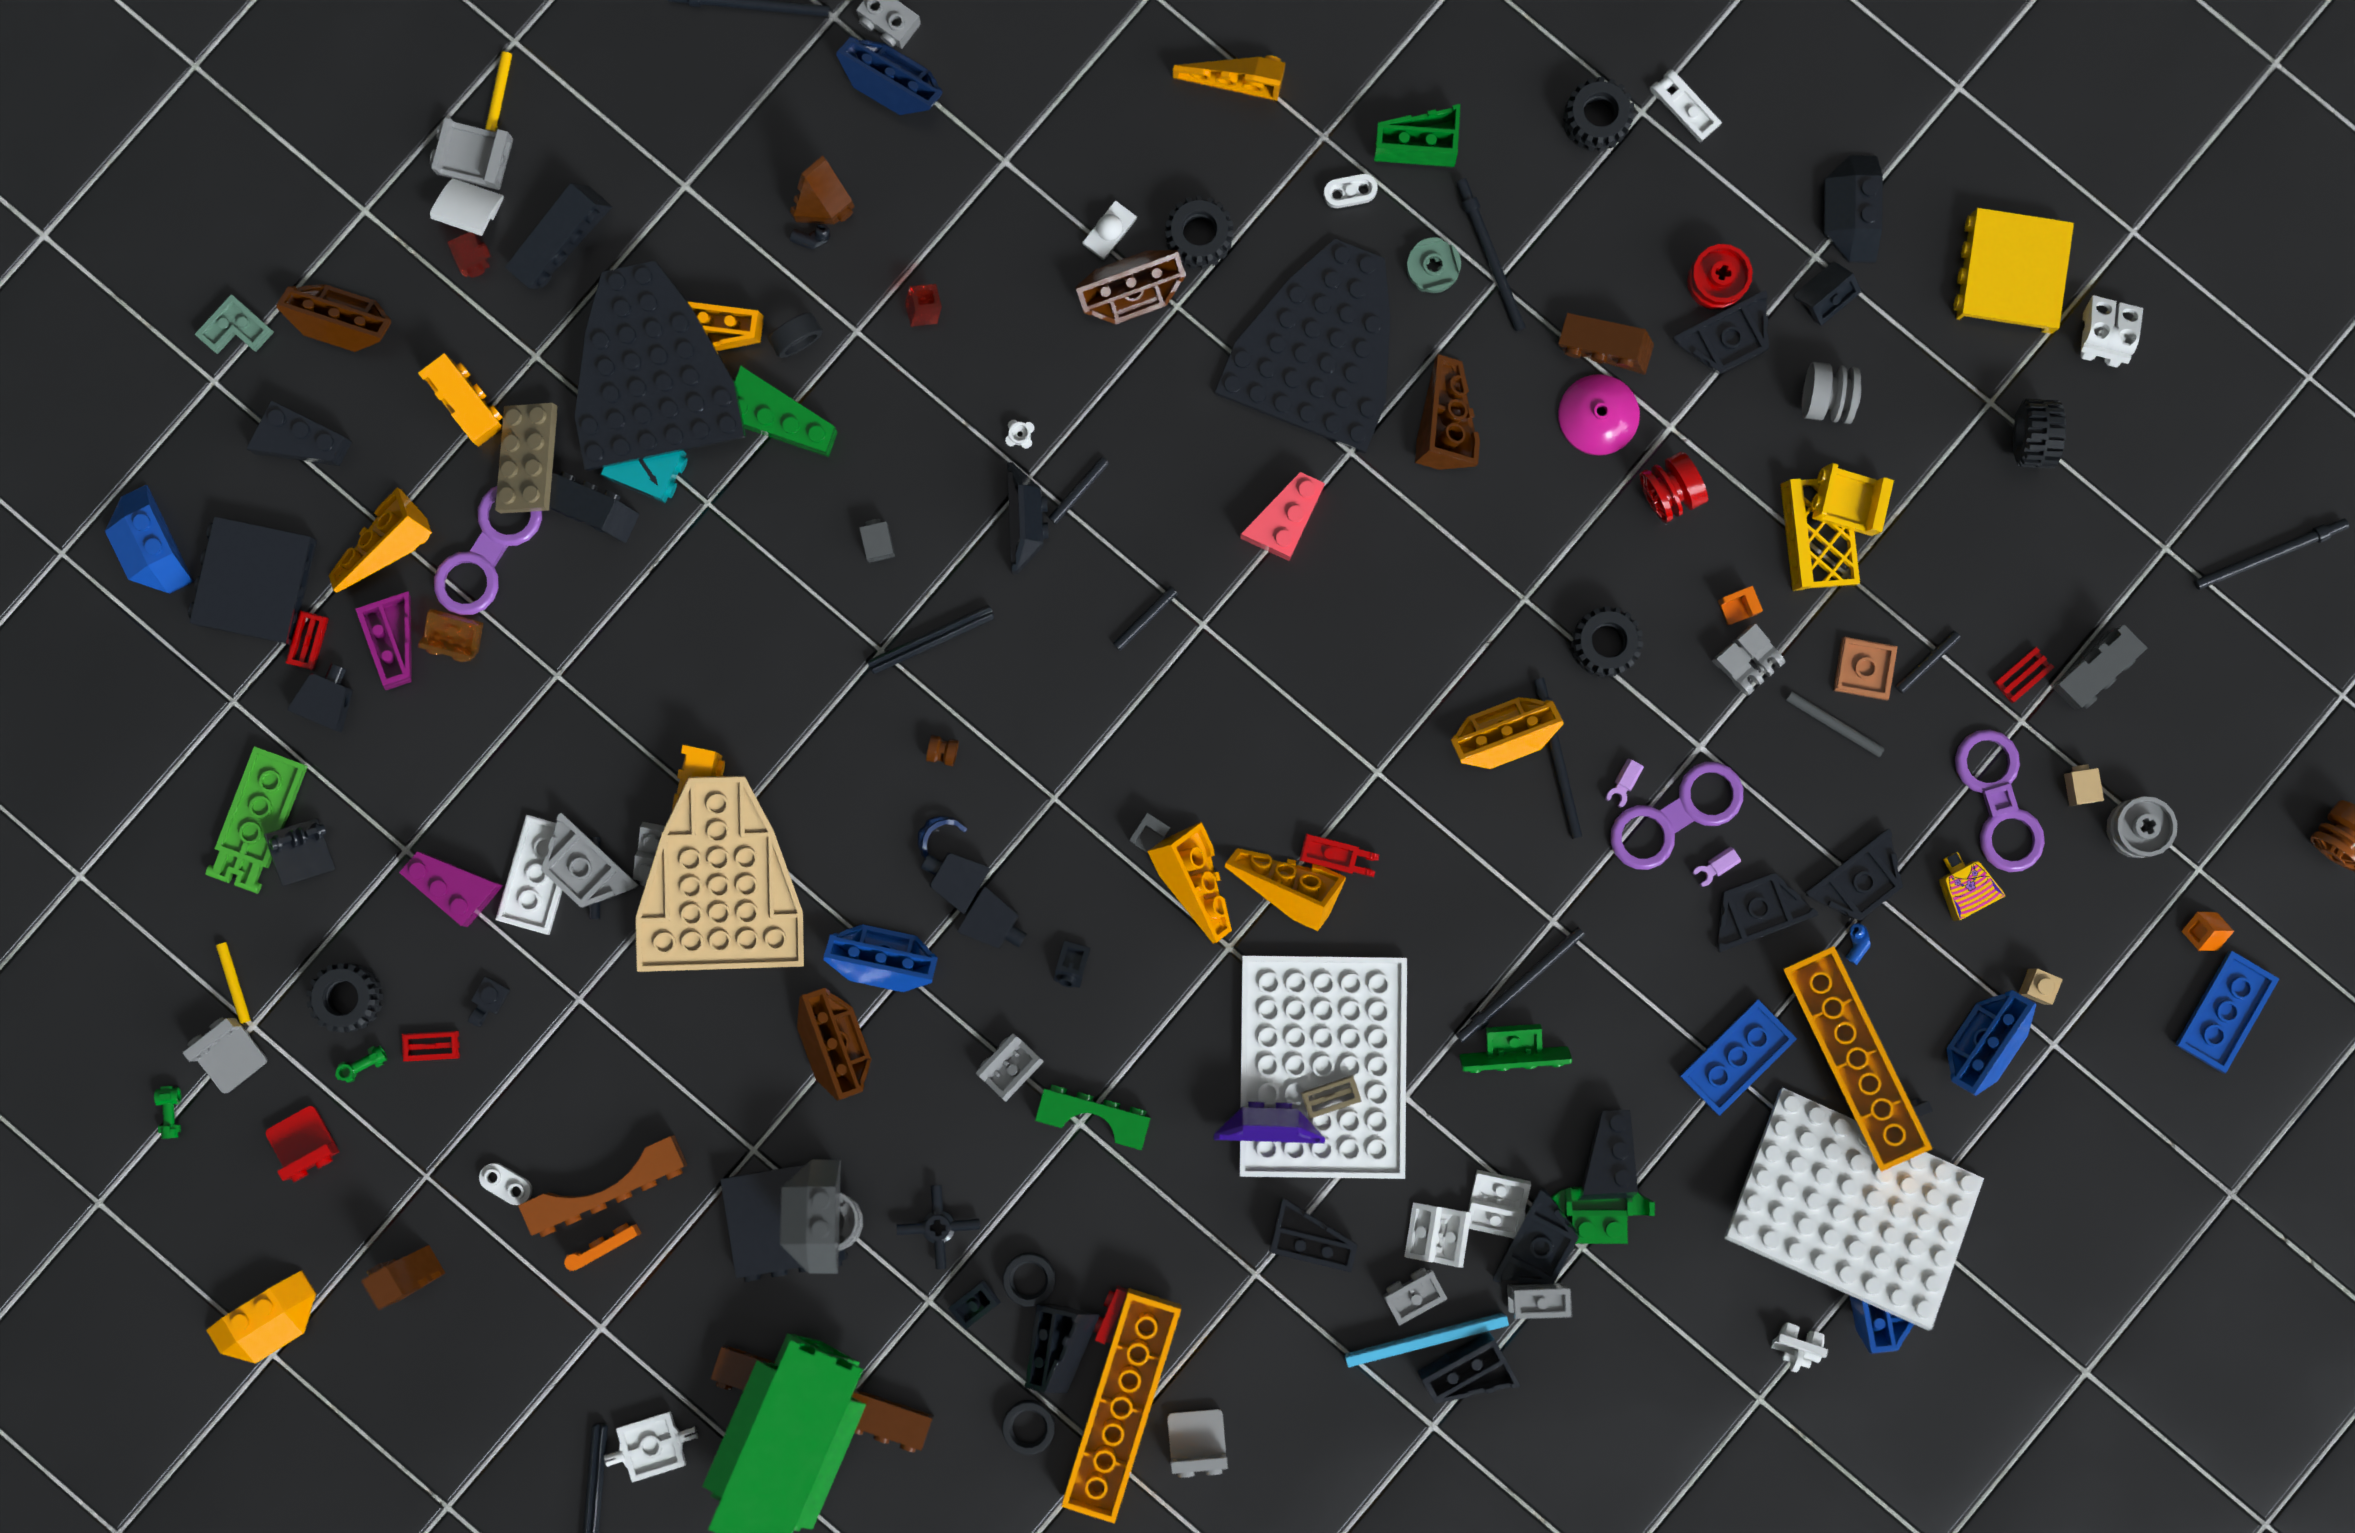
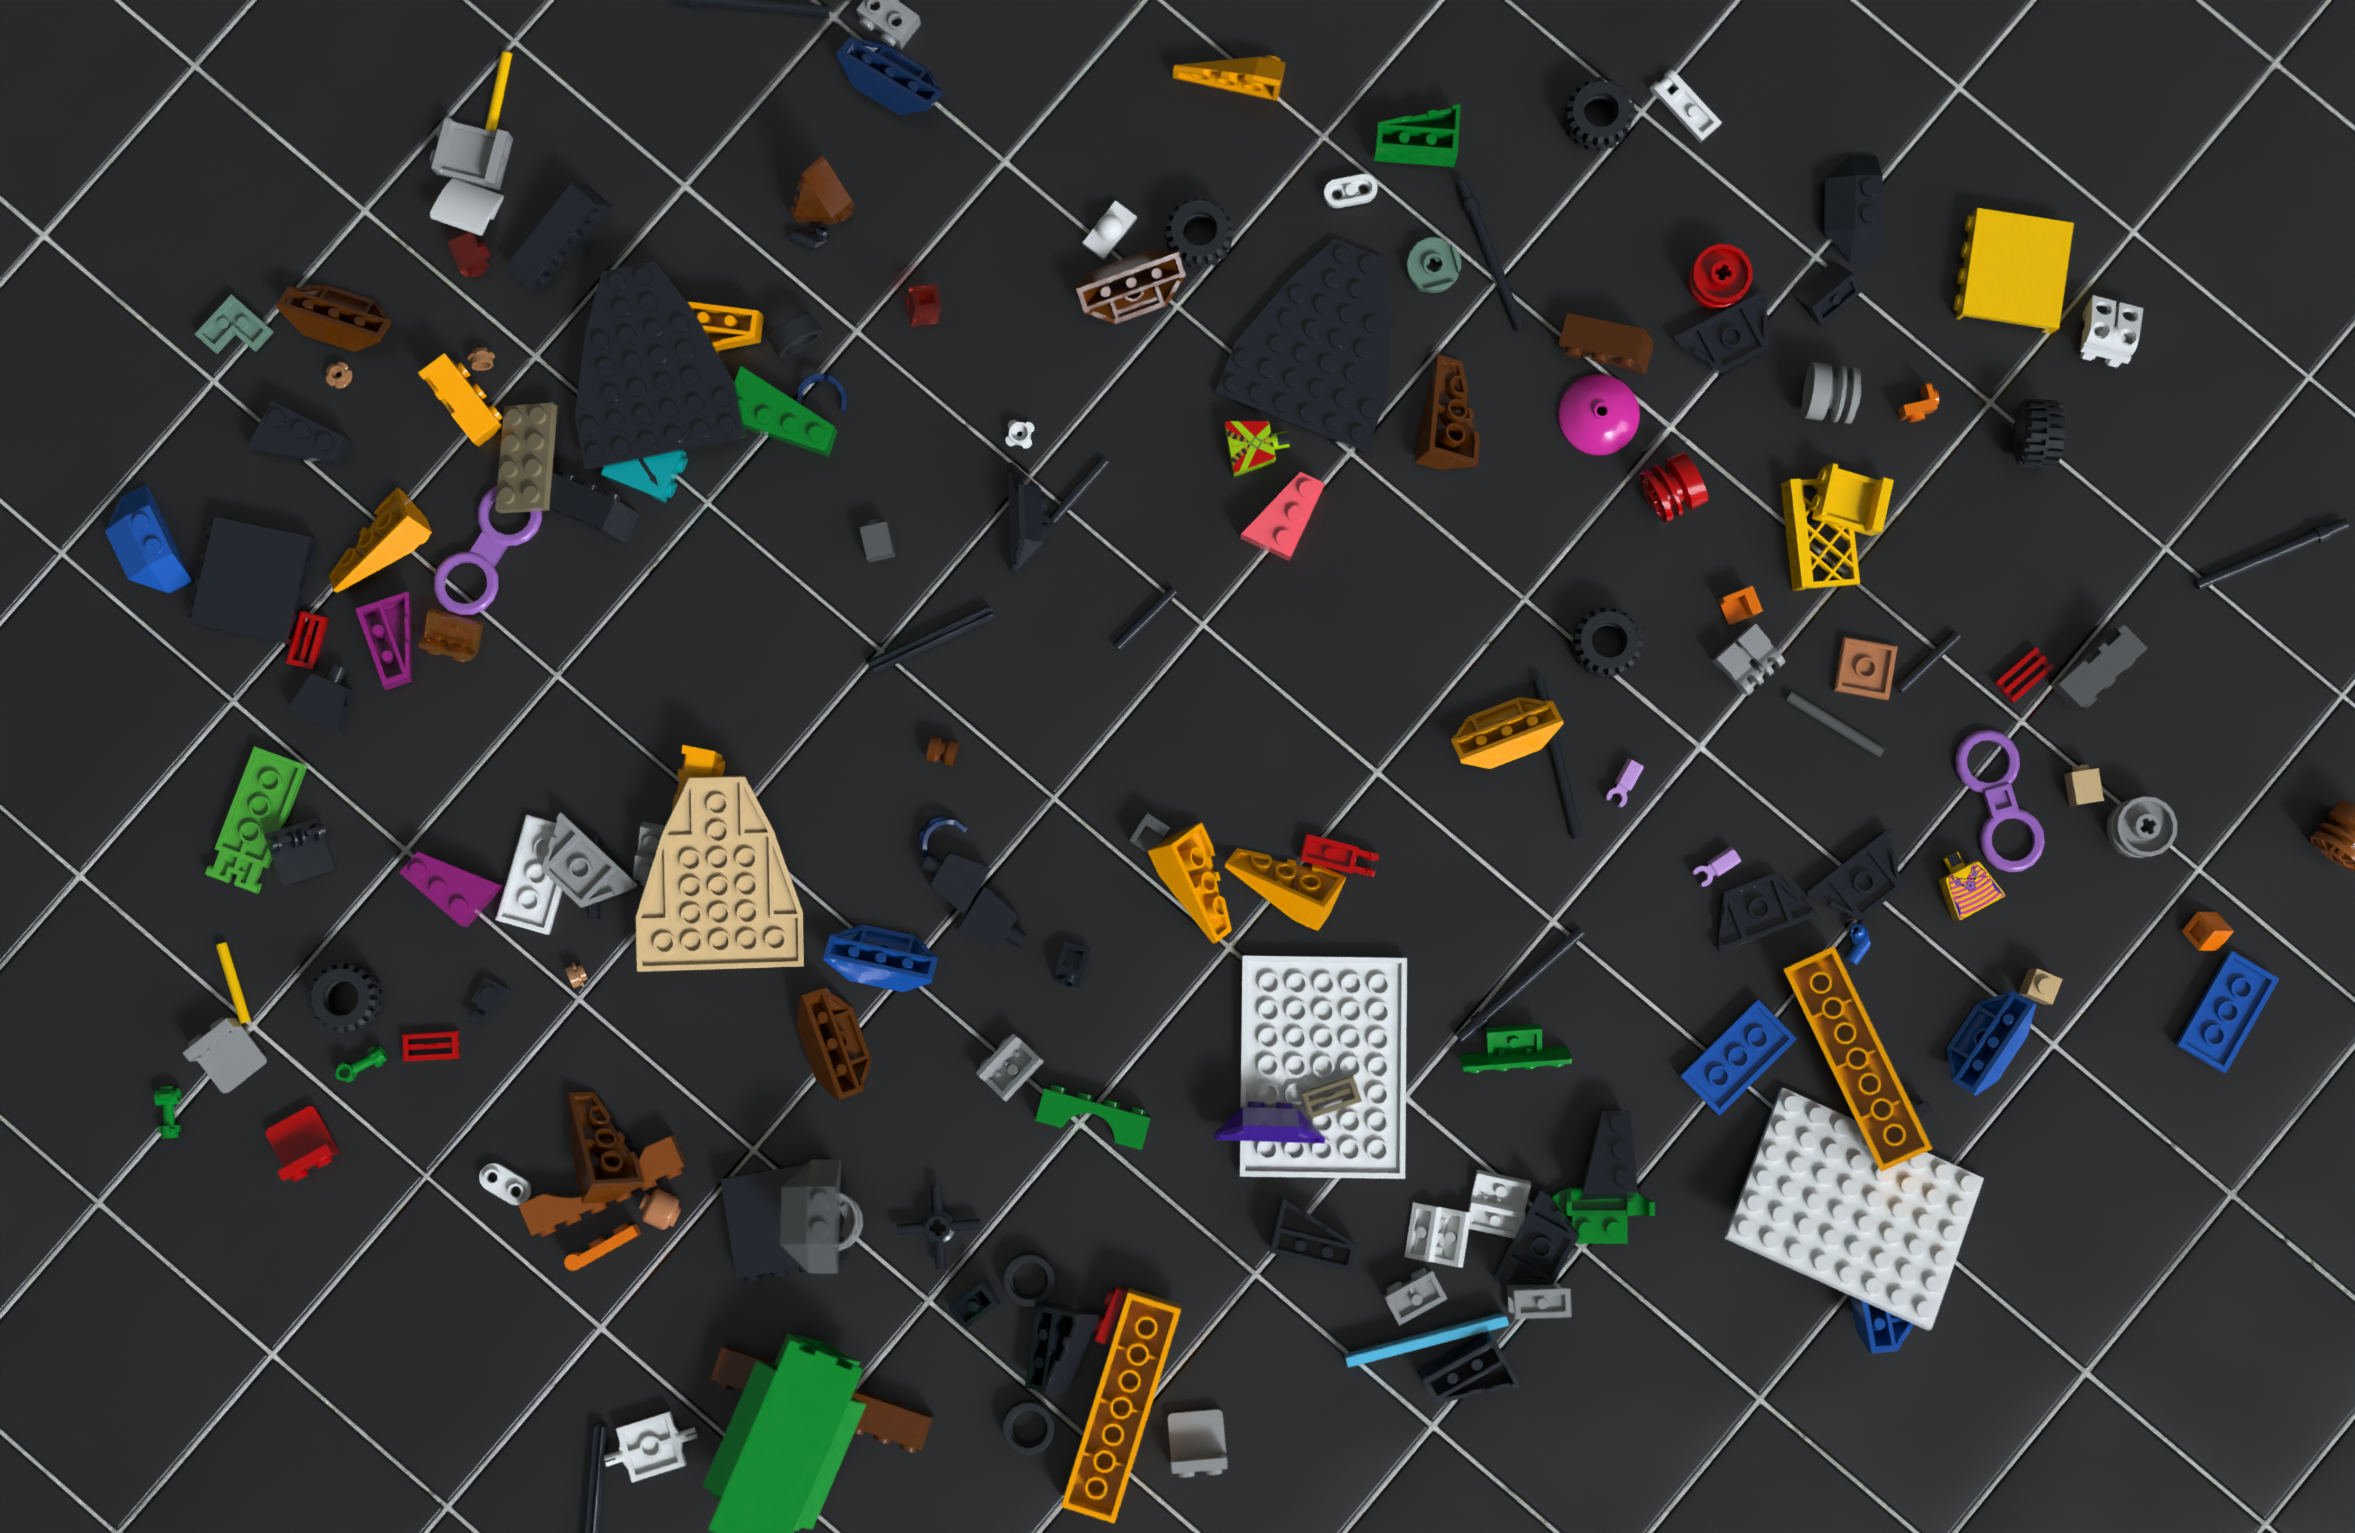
(266, 1320): light orange wedge -> none
(343, 380): none -> medium nougat plate
(398, 1279): reddish brown wedge -> none
(481, 359): none -> medium nougat plate
(576, 975): none -> medium nougat plate
(601, 1158): none -> reddish brown wedge
(660, 1209): none -> nougat head
(818, 378): none -> dark blue helmet
(1252, 445): none -> torso
(1677, 815): medium lavender bar -> none
(1798, 1351): white hips -> none
(1917, 410): none -> orange bracket

